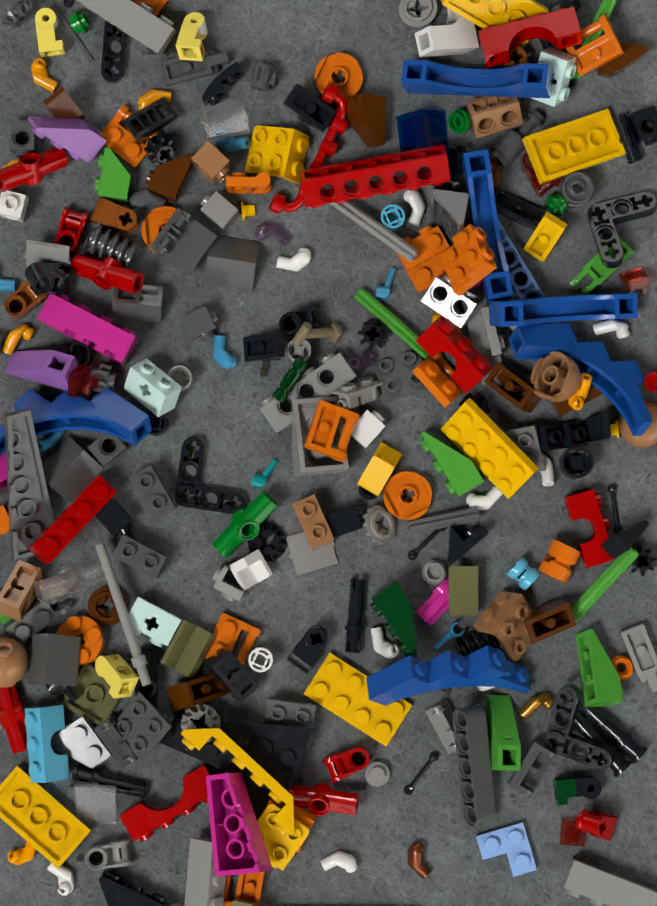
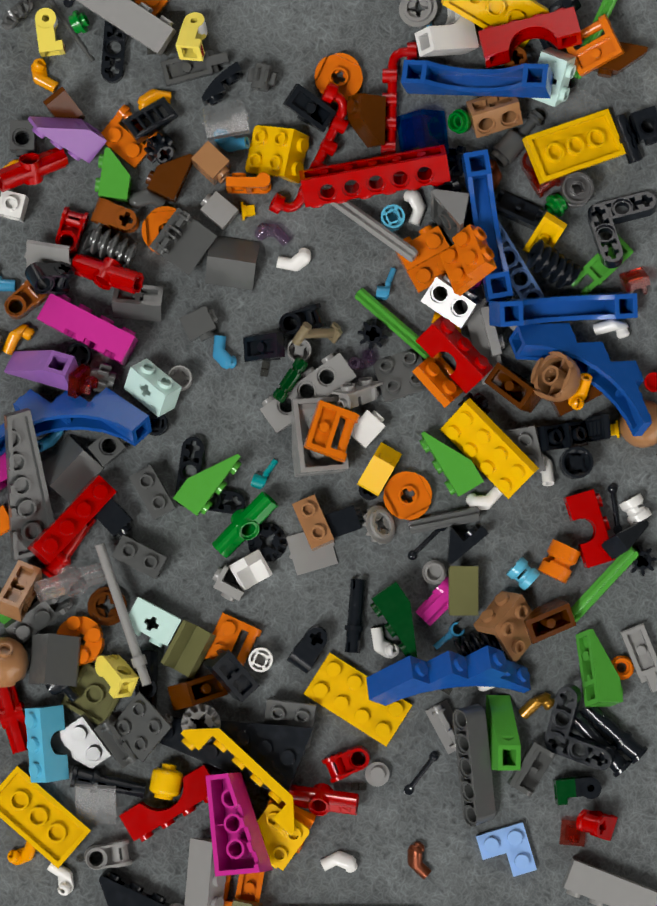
(64, 556): none -> red pin
(166, 782): none -> yellow head
(201, 487): none -> bright green slope
(391, 77): none -> red bar
(553, 264): none -> black piece
(635, 509): none -> white wheel

